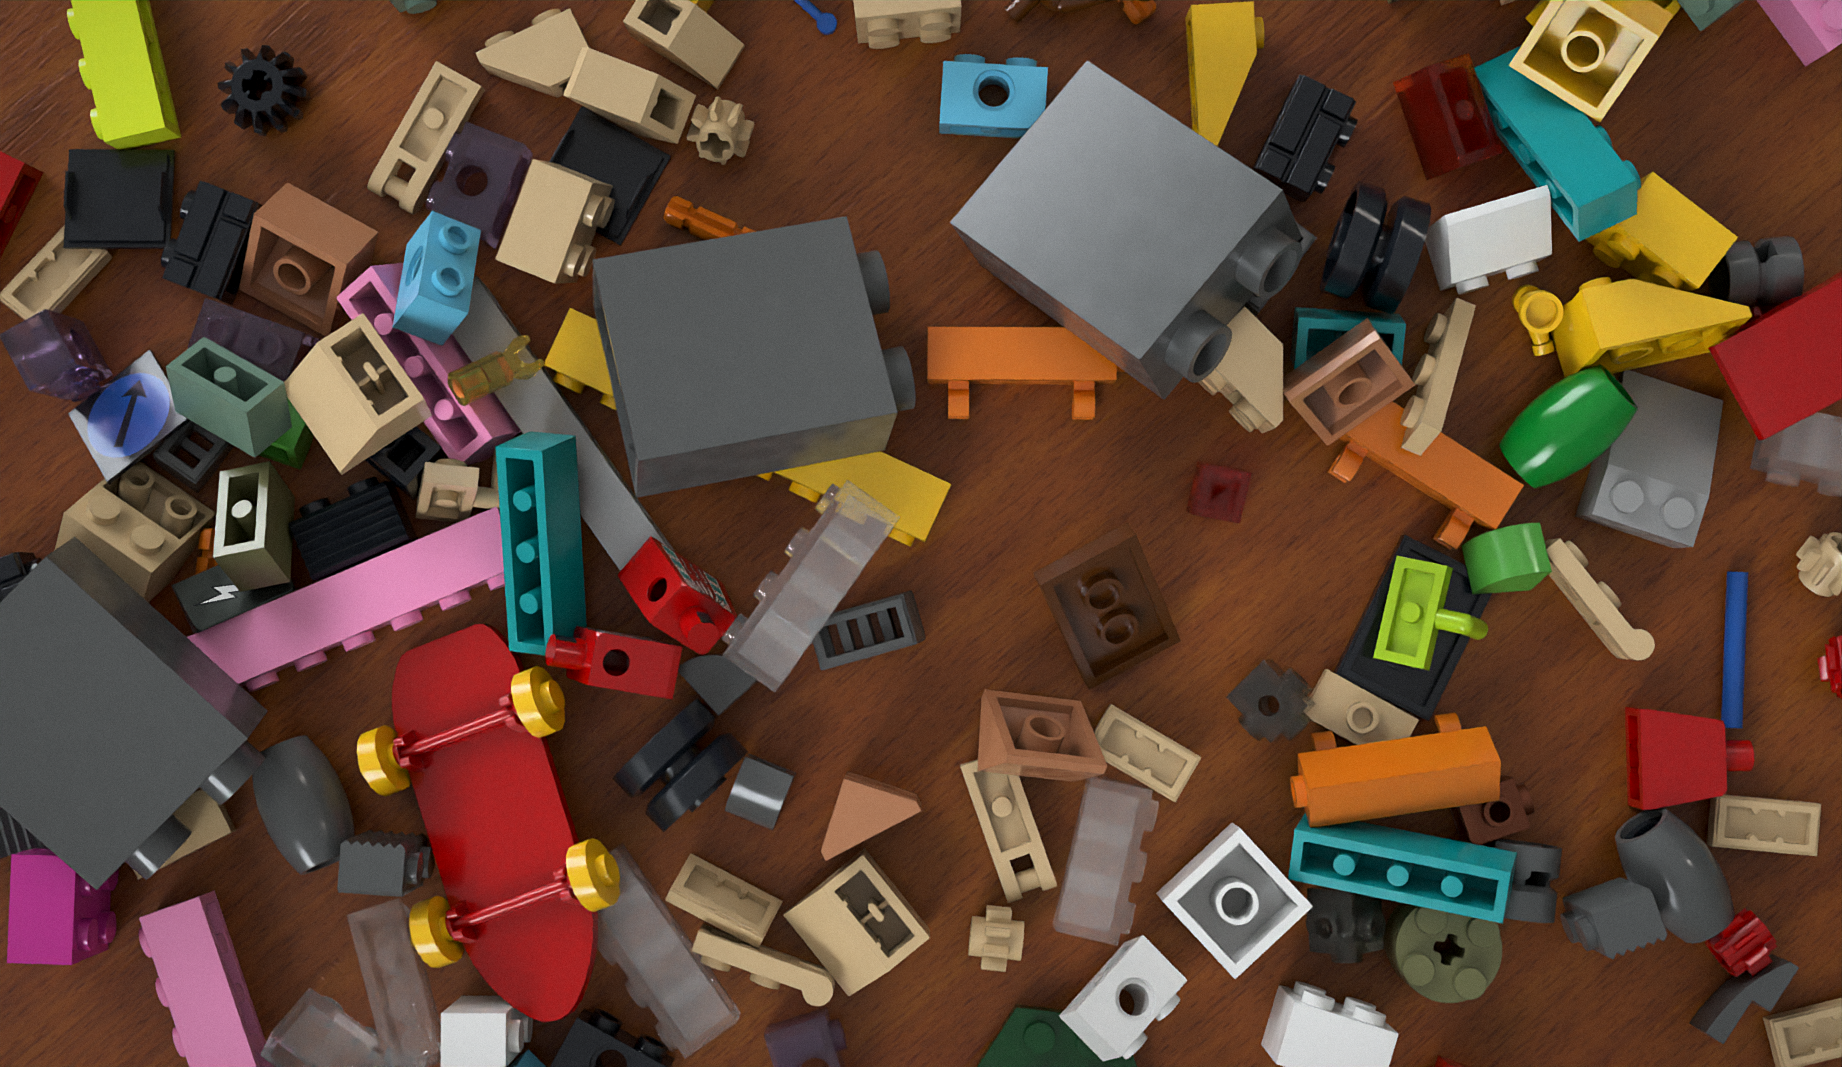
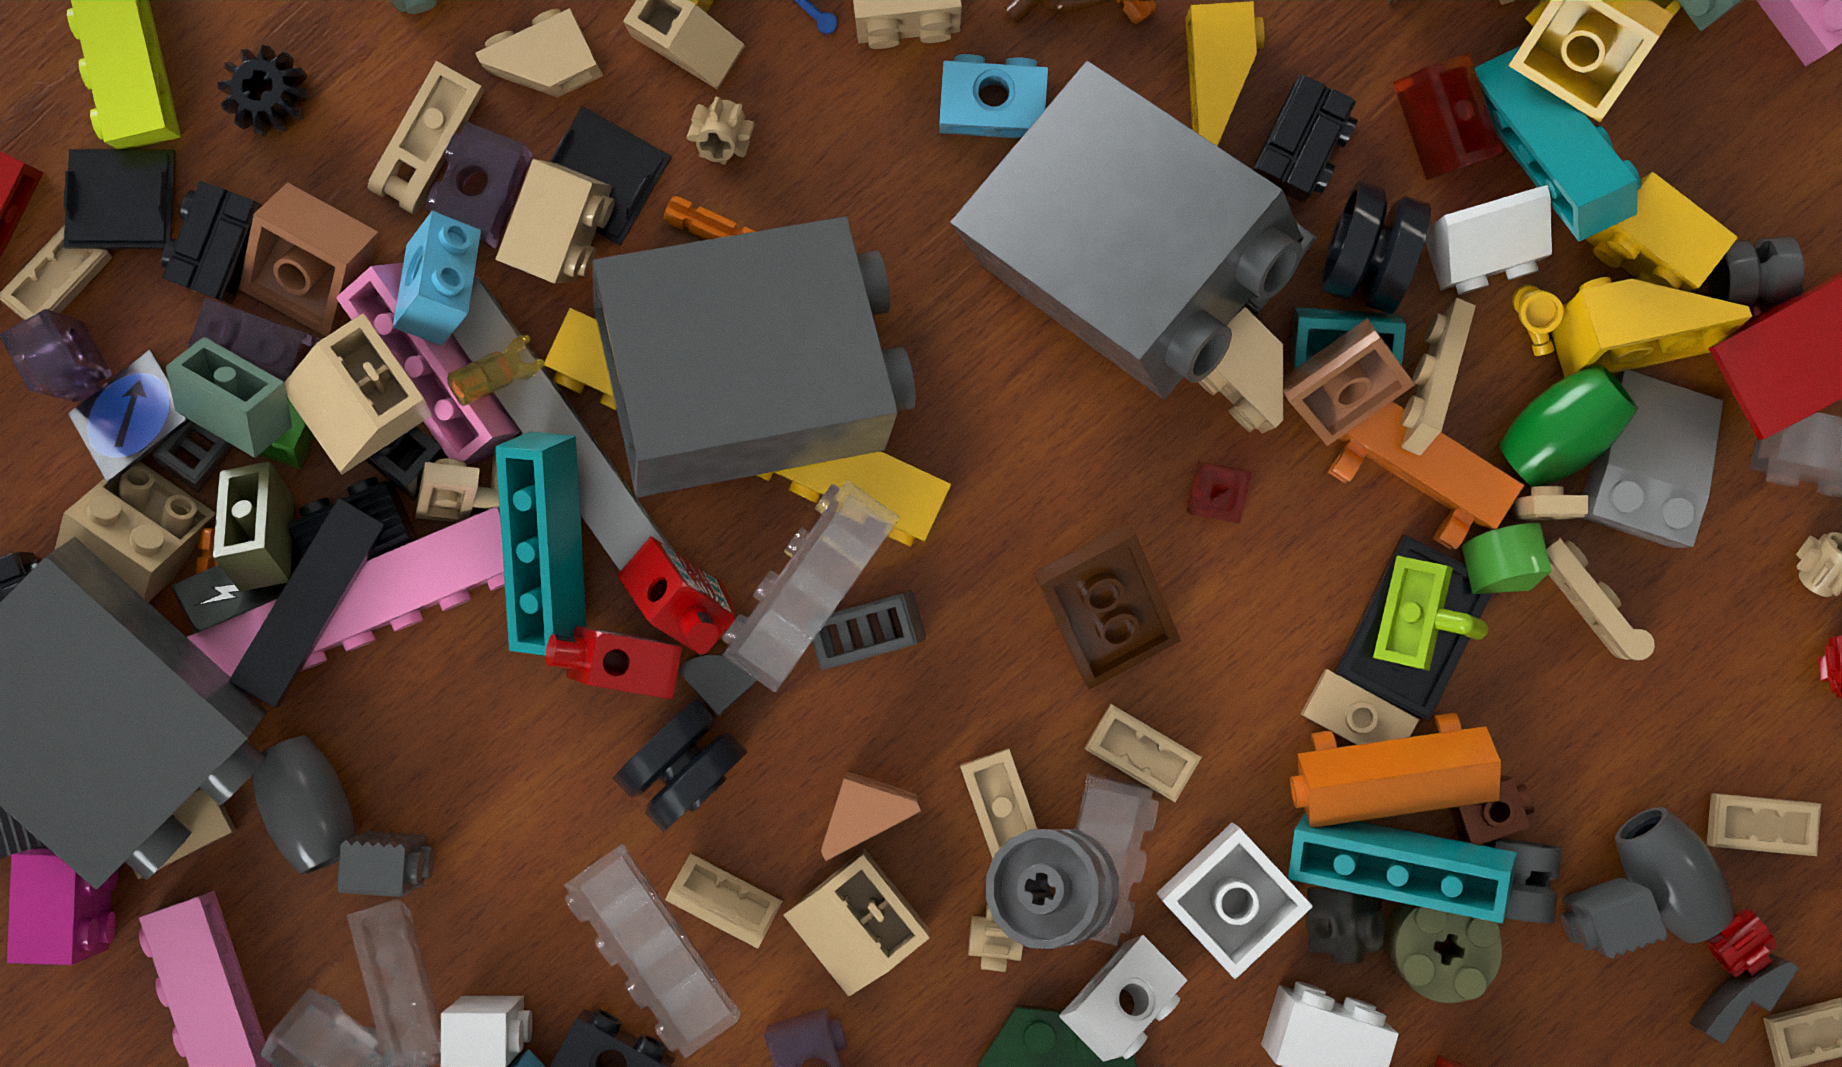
(308, 602): none -> black tile
(496, 820): red piece -> none
(630, 96): tan slope -> none
(760, 791): dark grey brick -> none
(766, 965): tan plate -> none
(1016, 357): orange brick -> none
(1037, 737): nougat slope -> none
(1059, 858): none -> flat silver wheel
(1254, 697): clear smoke brick -> none
(1548, 504): none -> tan plate
(1679, 758): red torso -> none
(1734, 649): blue bar -> none

